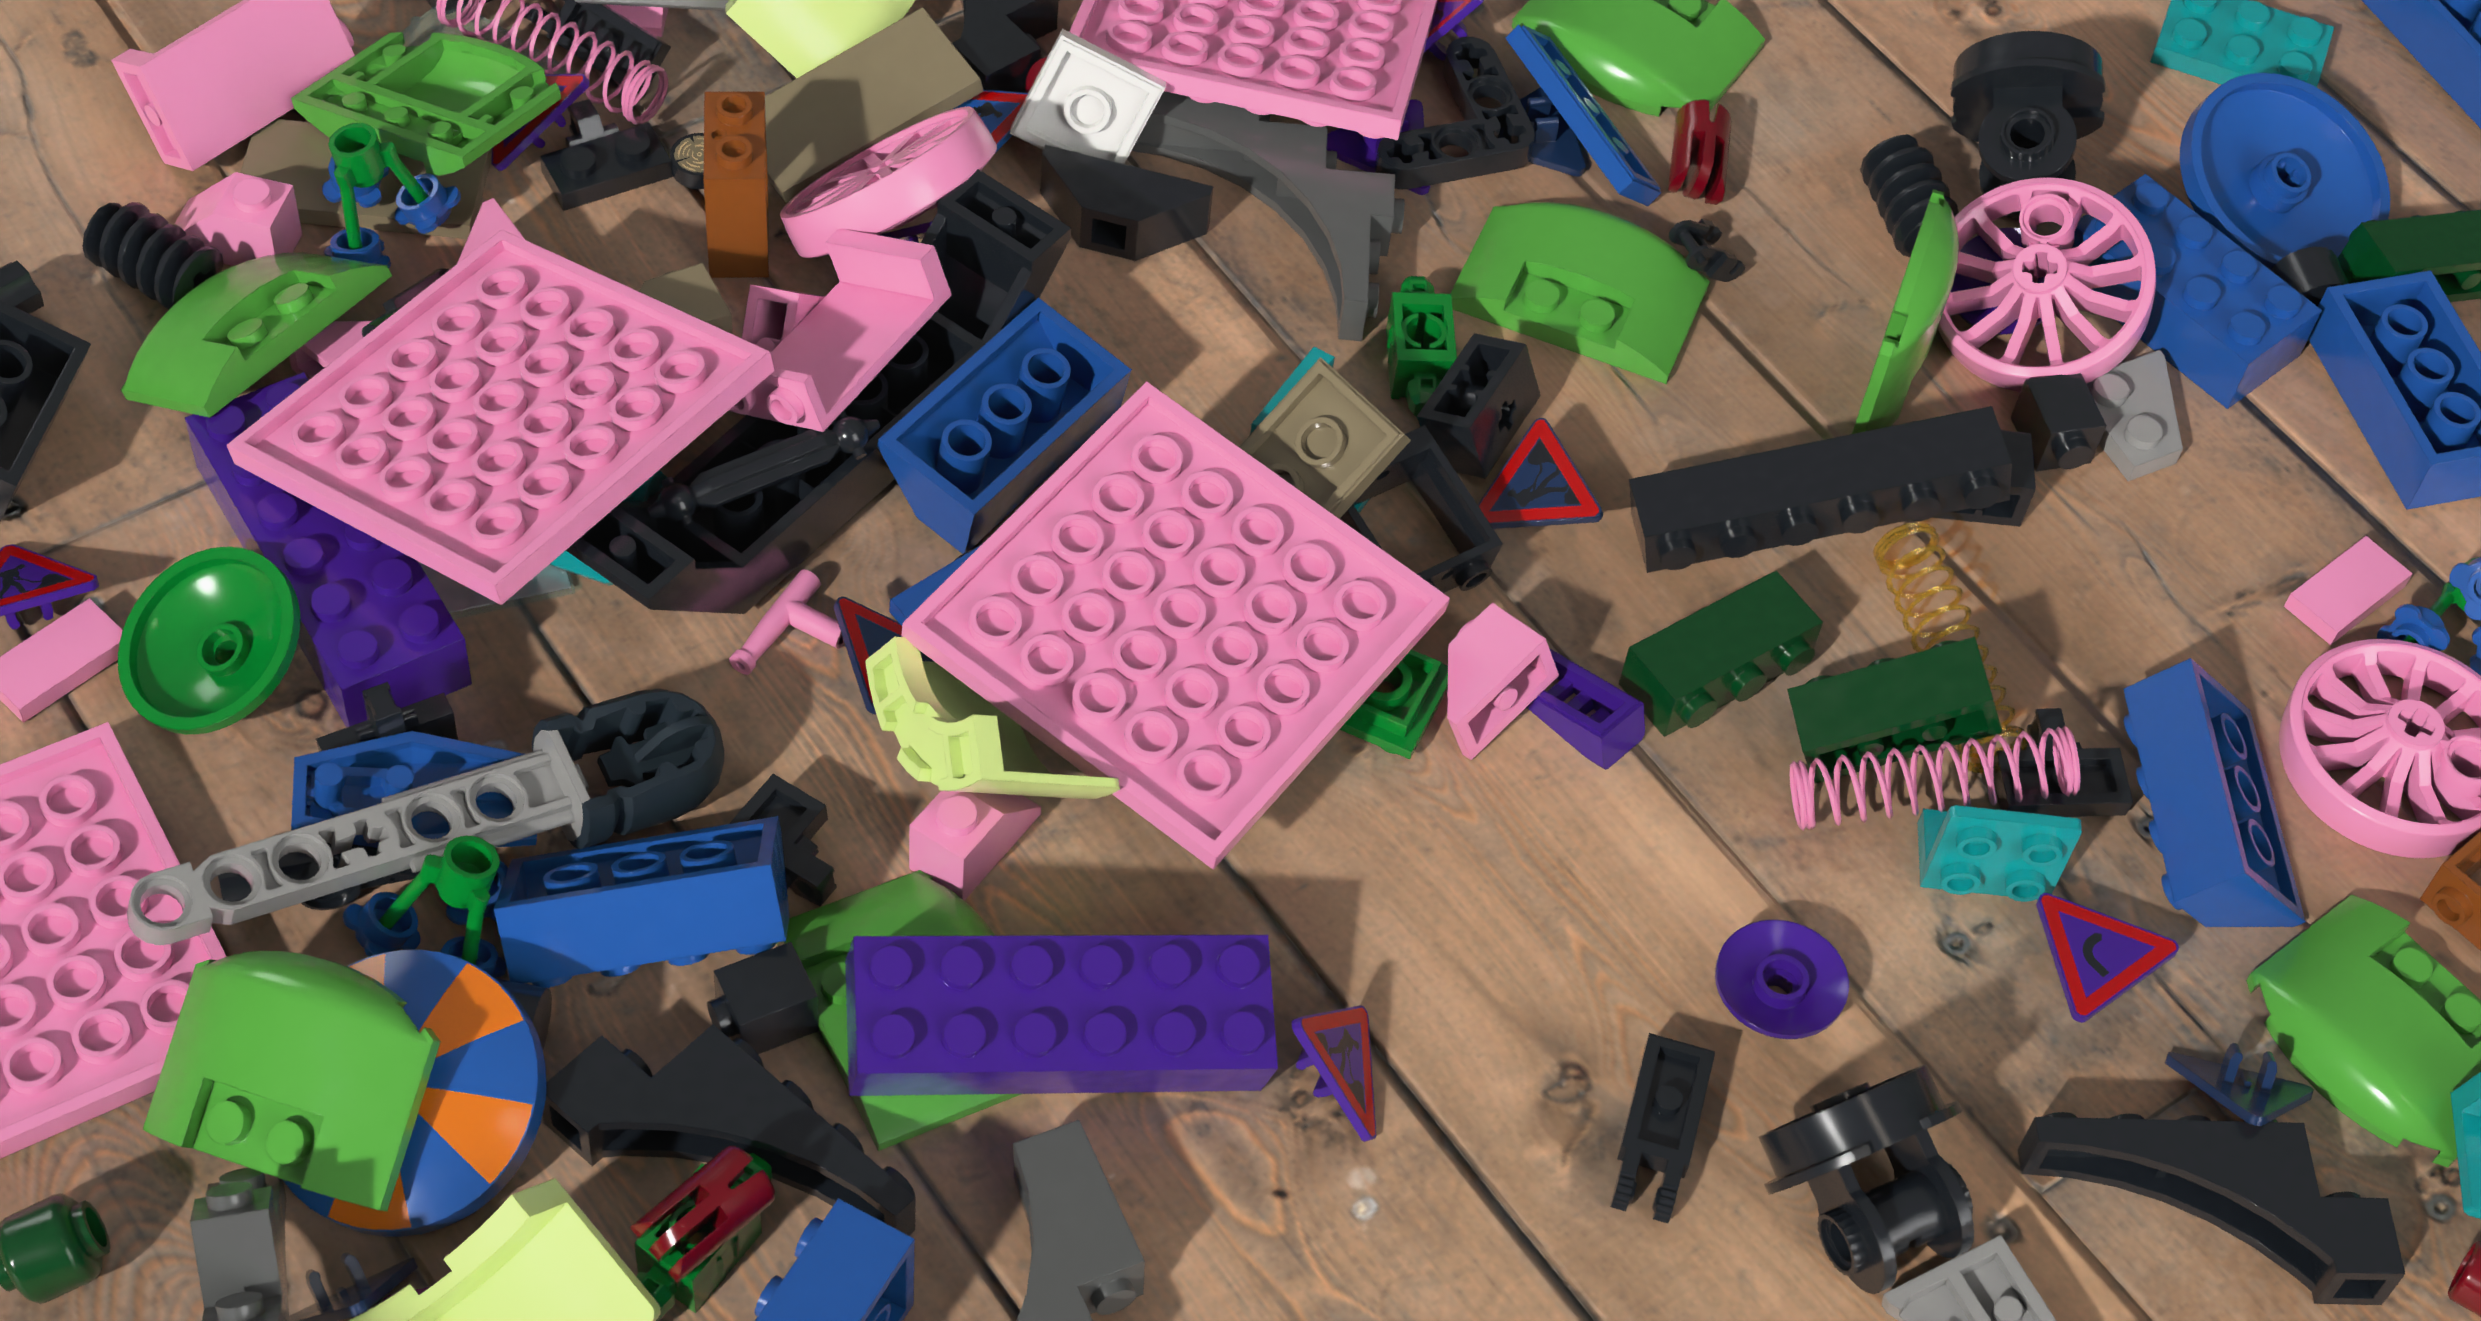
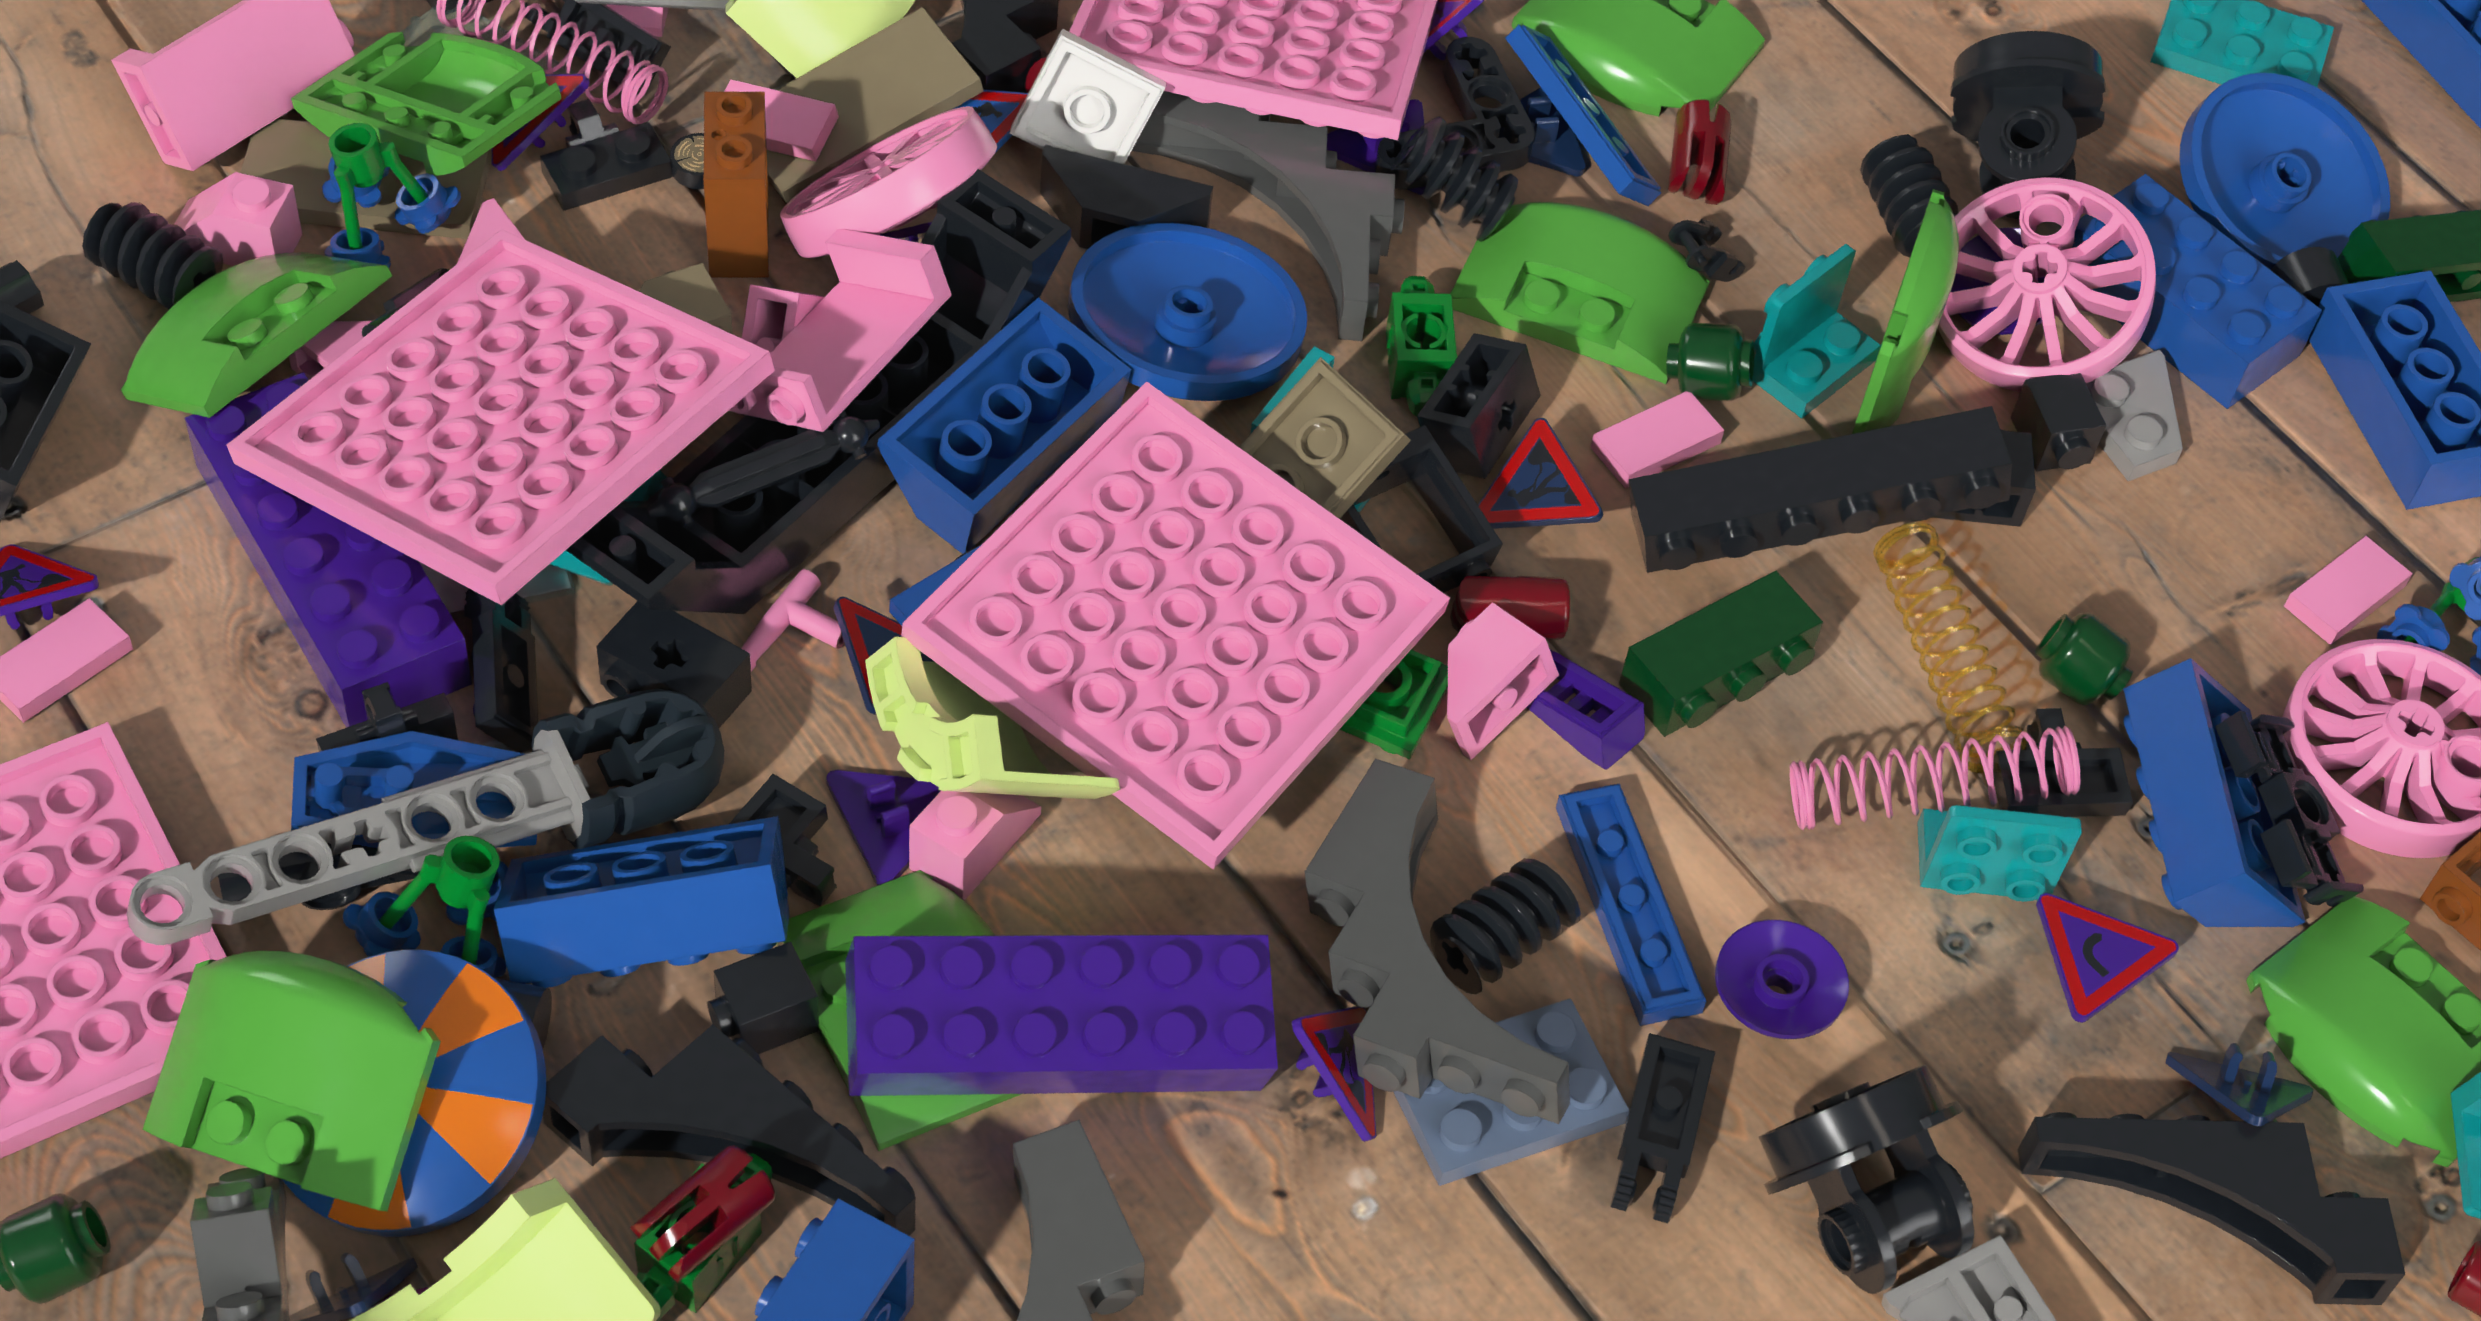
(209, 640): green dish -> none
(503, 669): none -> black hinge
(675, 655): none -> black brick
(793, 122): none -> bright pink tile
(879, 816): none -> dark purple piece
(1189, 310): none -> blue dish
(1416, 1015): none -> dark grey arch
(1458, 176): none -> black piece
(1475, 1134): none -> sand blue plate
(1502, 924): none -> black piece
(1533, 600): none -> dark red arm
(1630, 905): none -> blue tile
(1657, 438): none -> bright pink tile
(1712, 361): none -> dark green head
(1805, 343): none -> teal bracket
(1895, 705): dark green brick -> none
(2084, 658): none -> dark green head
(2295, 804): none -> black piece

